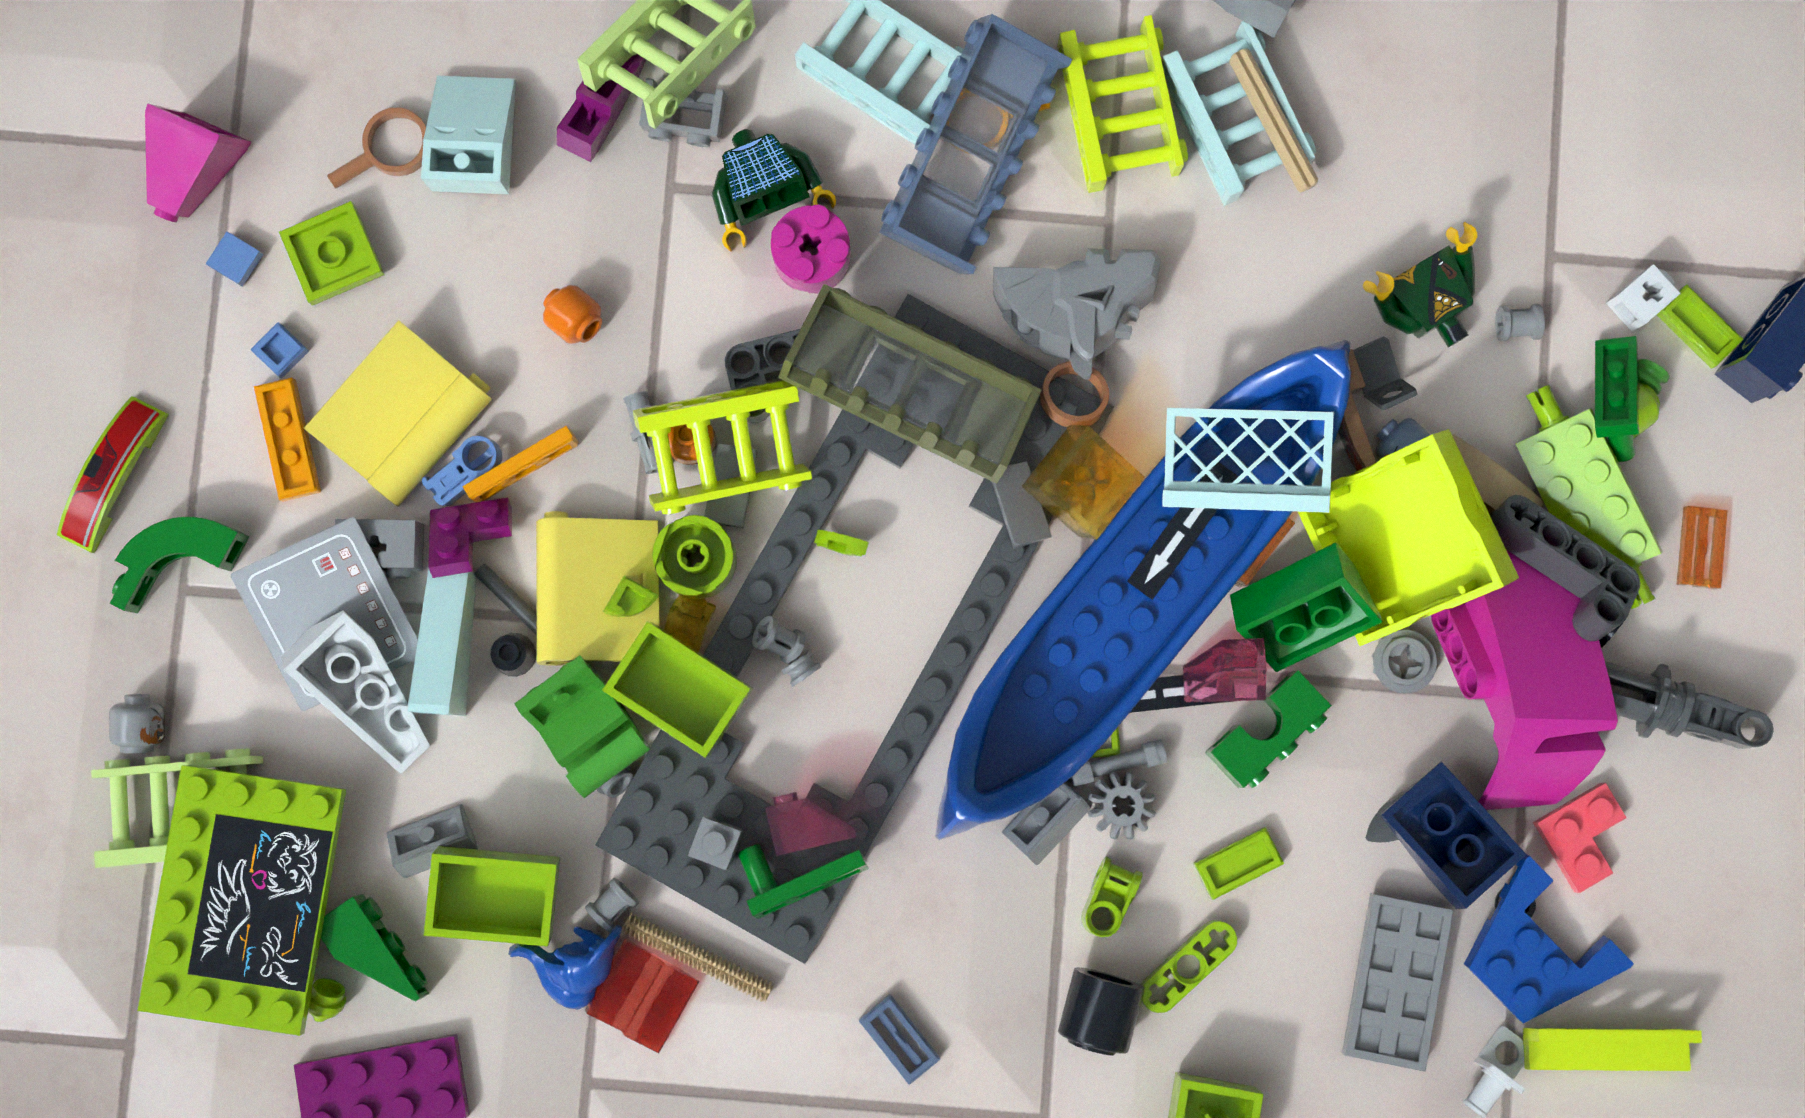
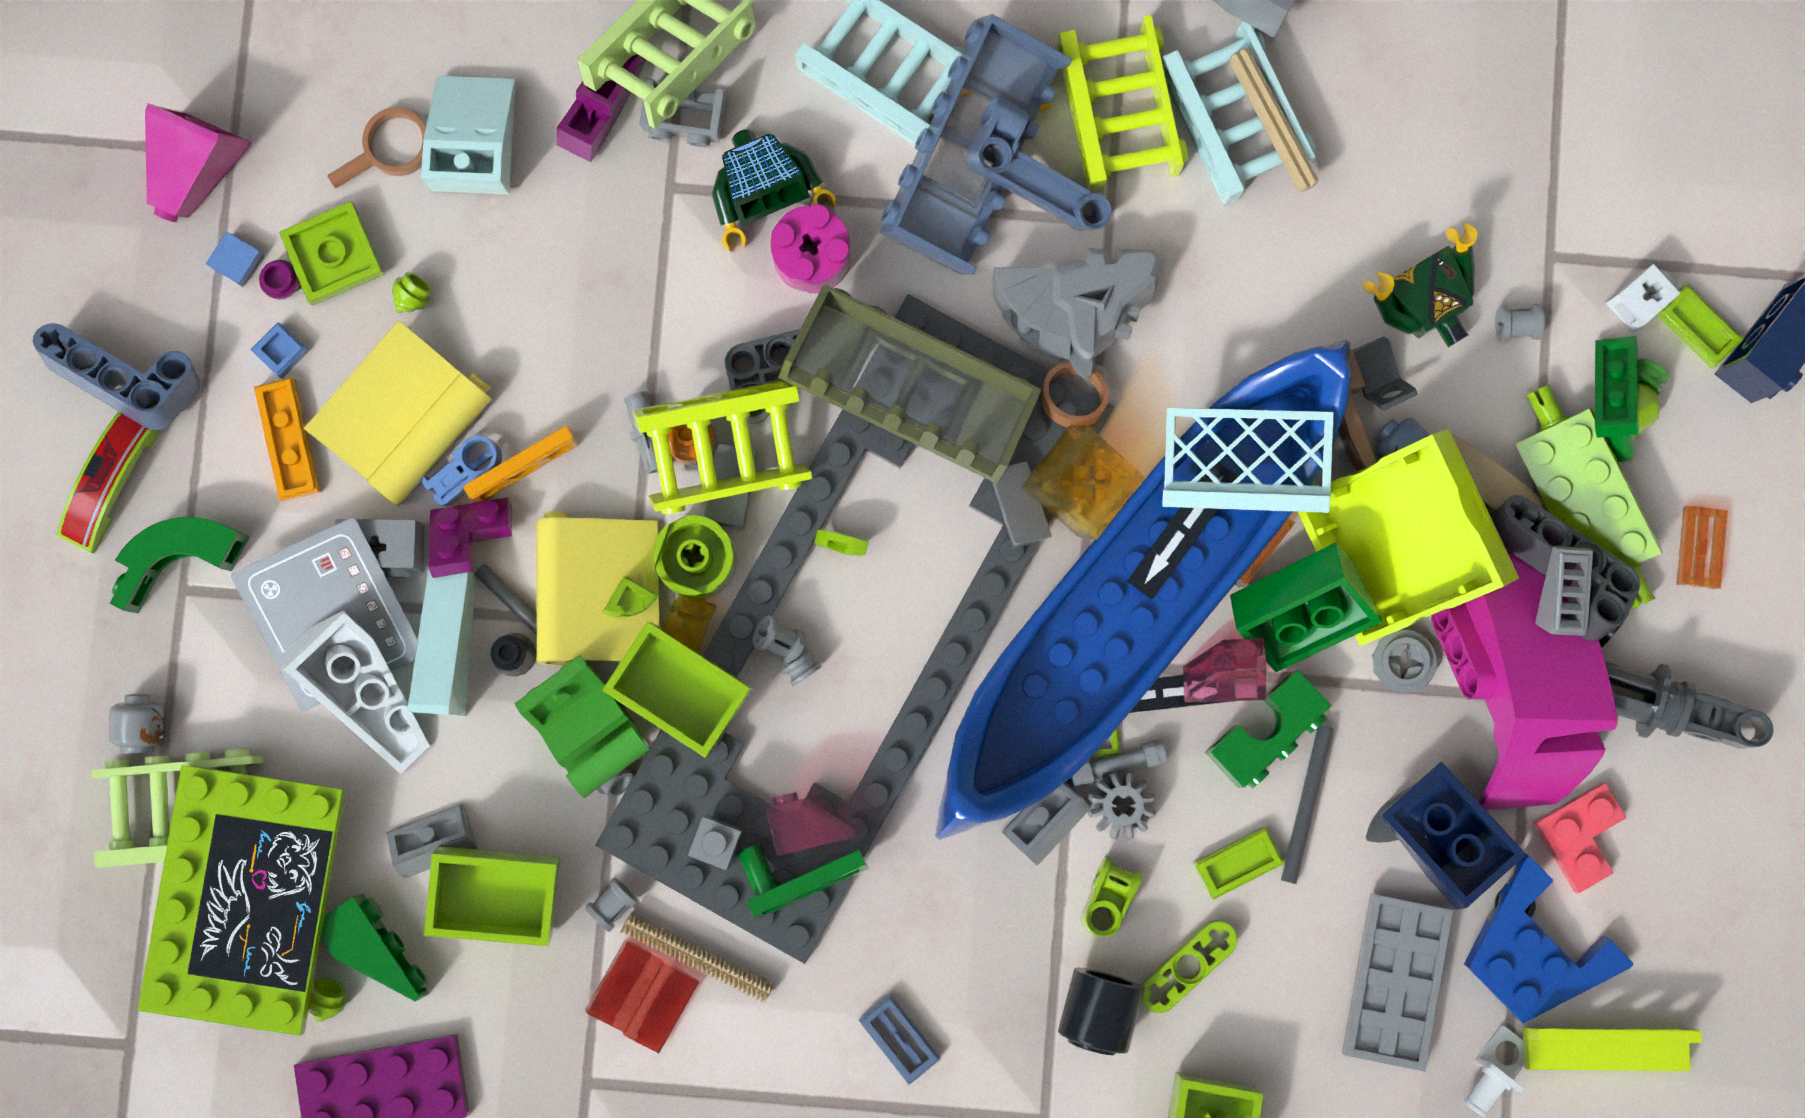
(110, 372): none -> sand blue beam
(278, 279): none -> magenta plate
(410, 293): none -> lime plate
(572, 314): orange head -> none
(575, 969): blue piece -> none
(1026, 177): none -> sand blue piece
(1307, 804): none -> dark grey bar
(1578, 593): none -> light grey slope

